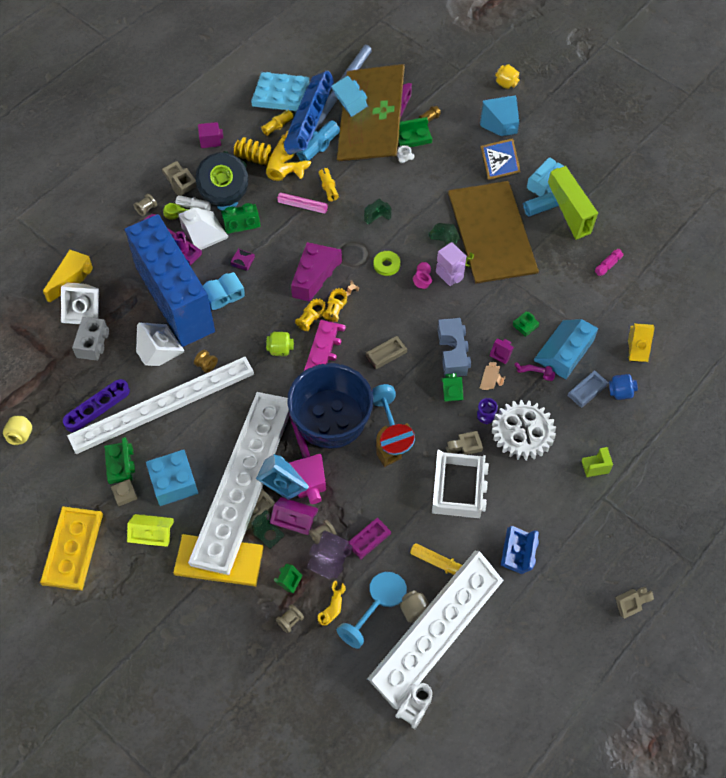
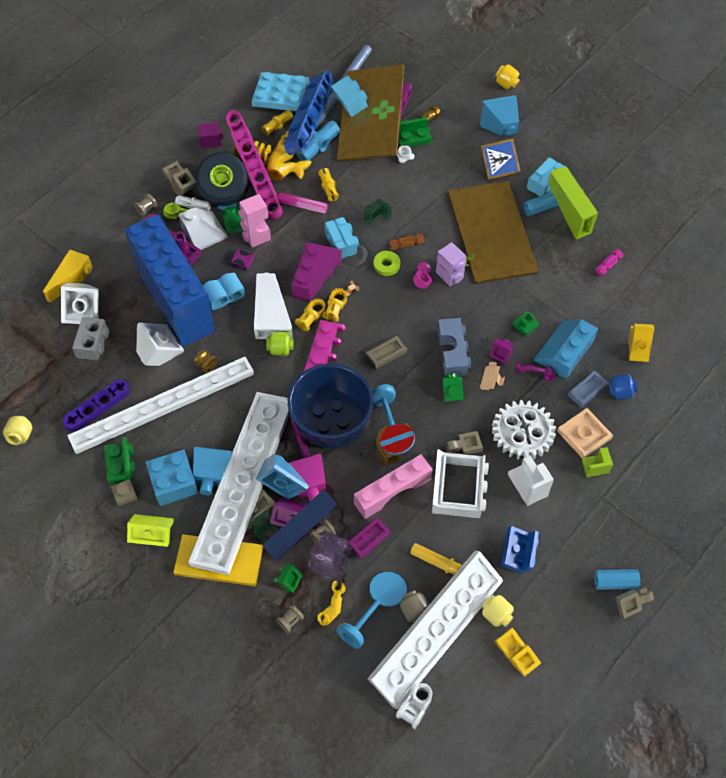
(71, 548): yellow tile -> none
(209, 467): none -> dark azure torso
(253, 163): none -> dark pink beam
(253, 213): none -> bright pink arch
(270, 308): none -> white slope
(300, 525): none -> dark blue tile
(340, 236): none -> medium azure brick
(376, 495): none -> bright pink arch
(406, 241): none -> dark orange axle
(445, 233): clear green bracket -> none
(490, 408): dark purple wheel -> none
(497, 610): none -> light yellow head
(517, 652): none -> yellow slope
(531, 480): none -> white panel
(585, 433): none -> light nougat plate
(617, 579): none -> dark azure axle

